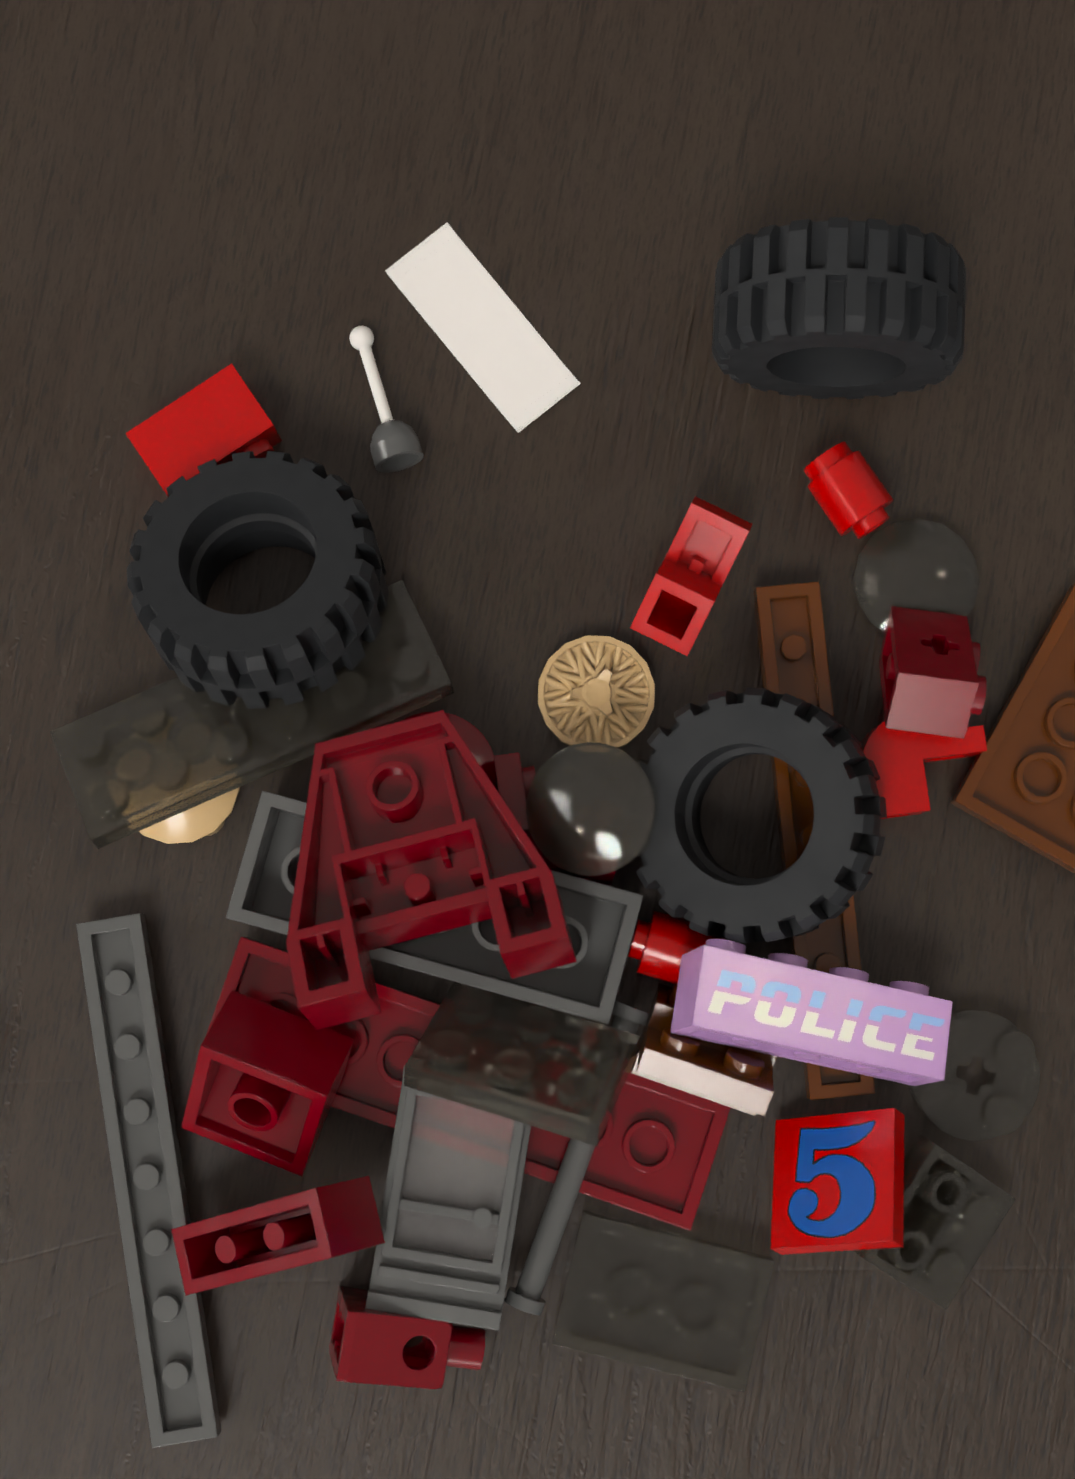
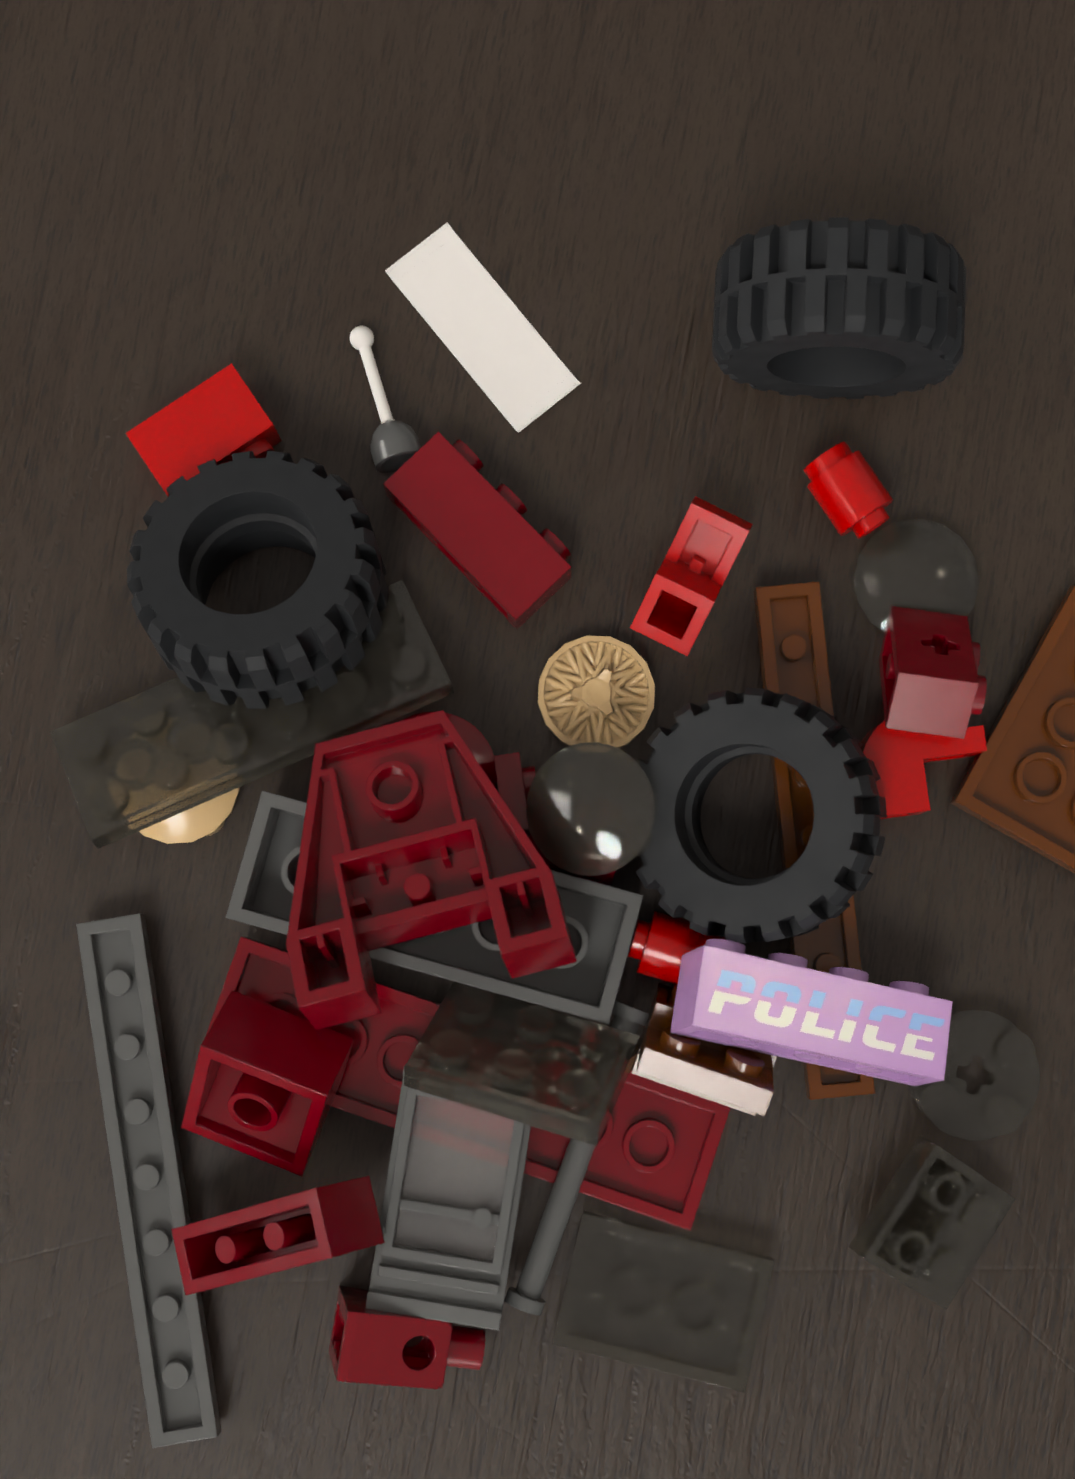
(480, 528): none -> dark red brick
(838, 1182): red tile -> none

